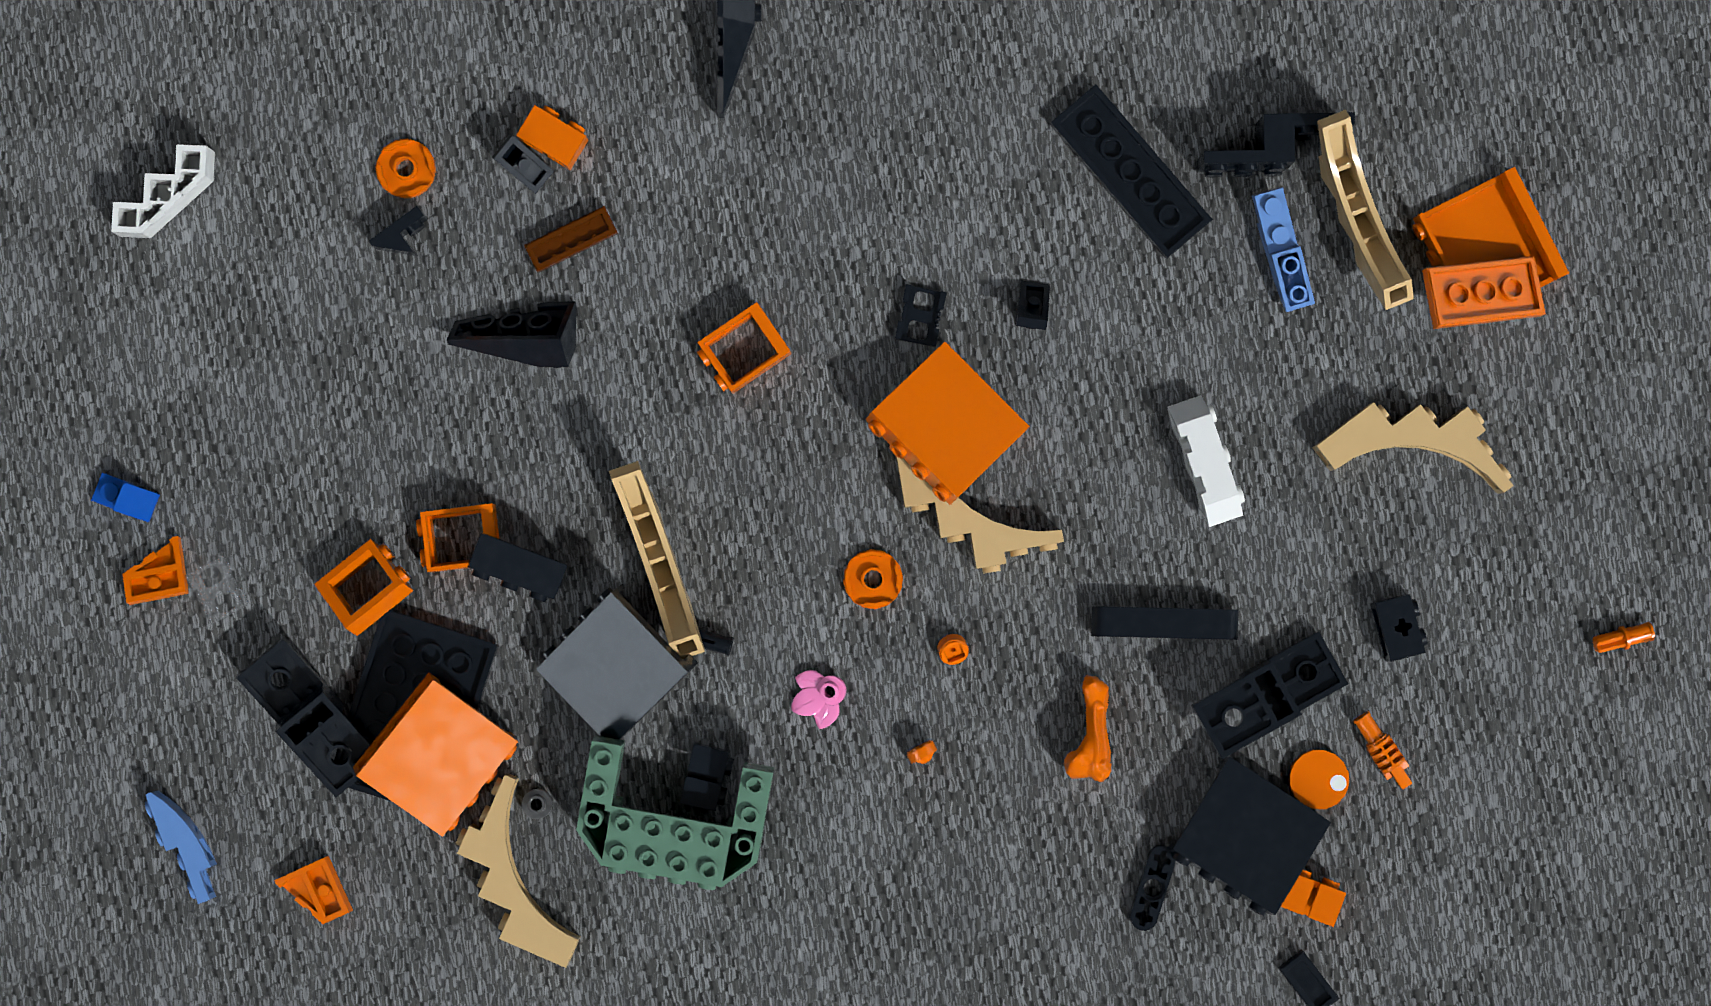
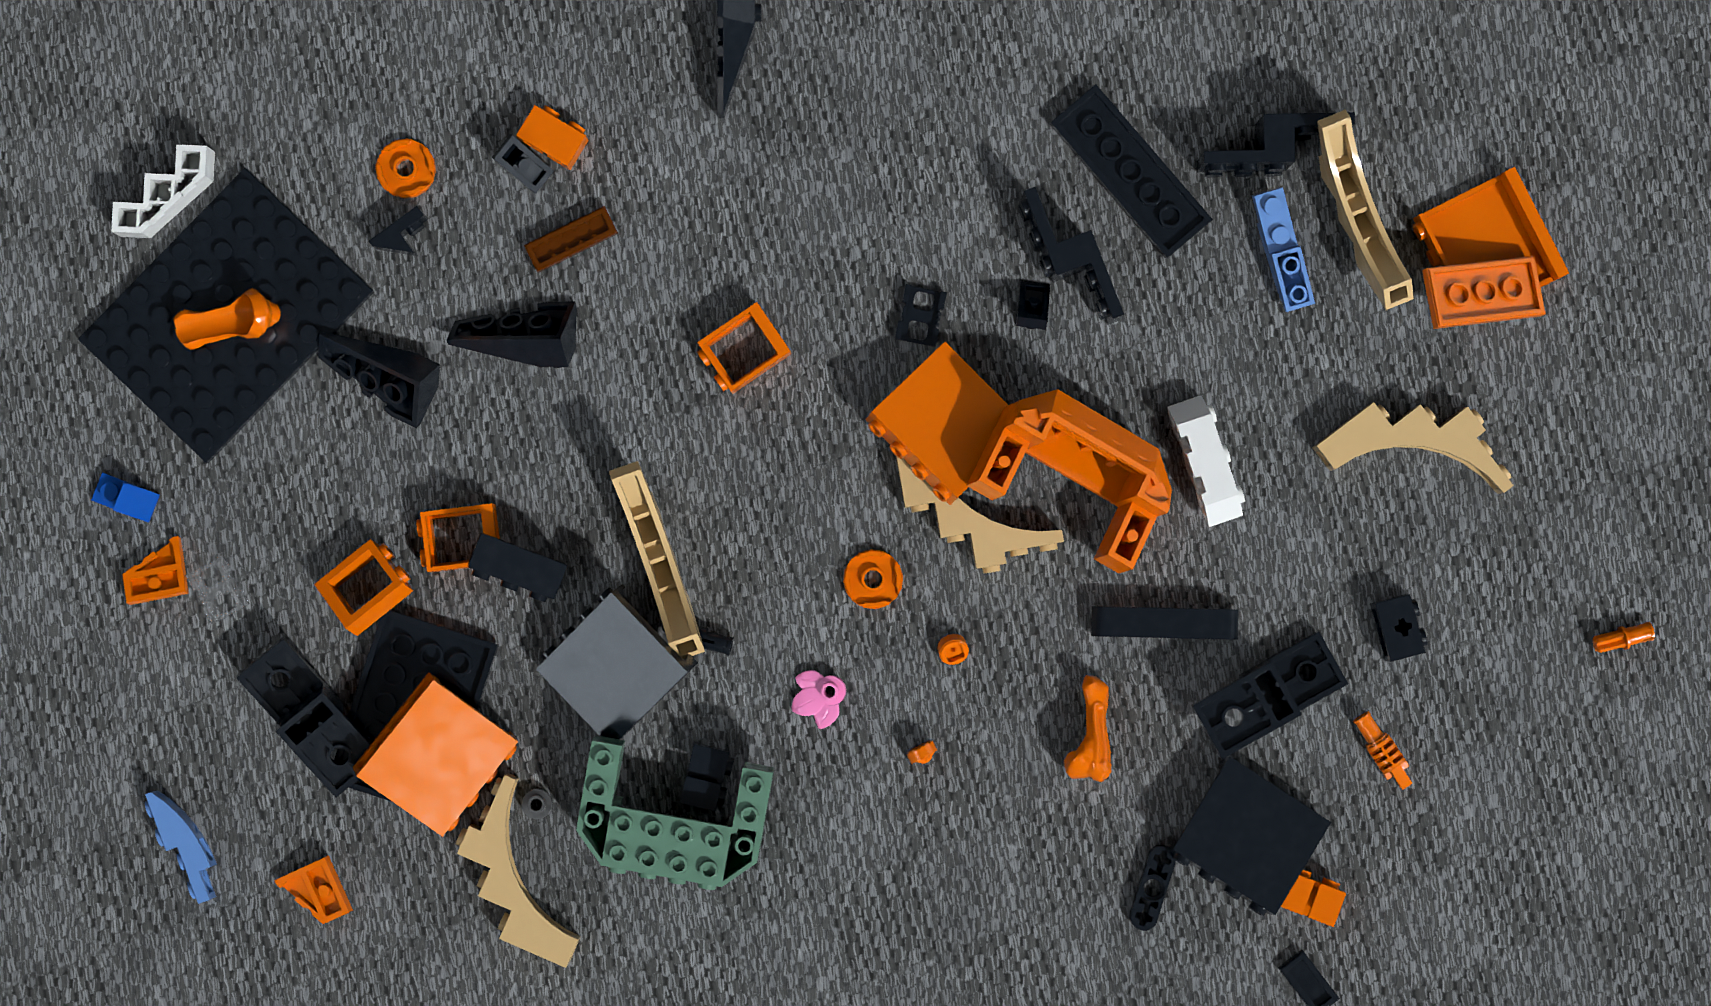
(231, 246): none -> black plate
(245, 317): none -> orange hair
(392, 374): none -> black wedge
(1070, 257): none -> black bracket
(1089, 453): none -> orange wedge
(1318, 779): orange tile -> none

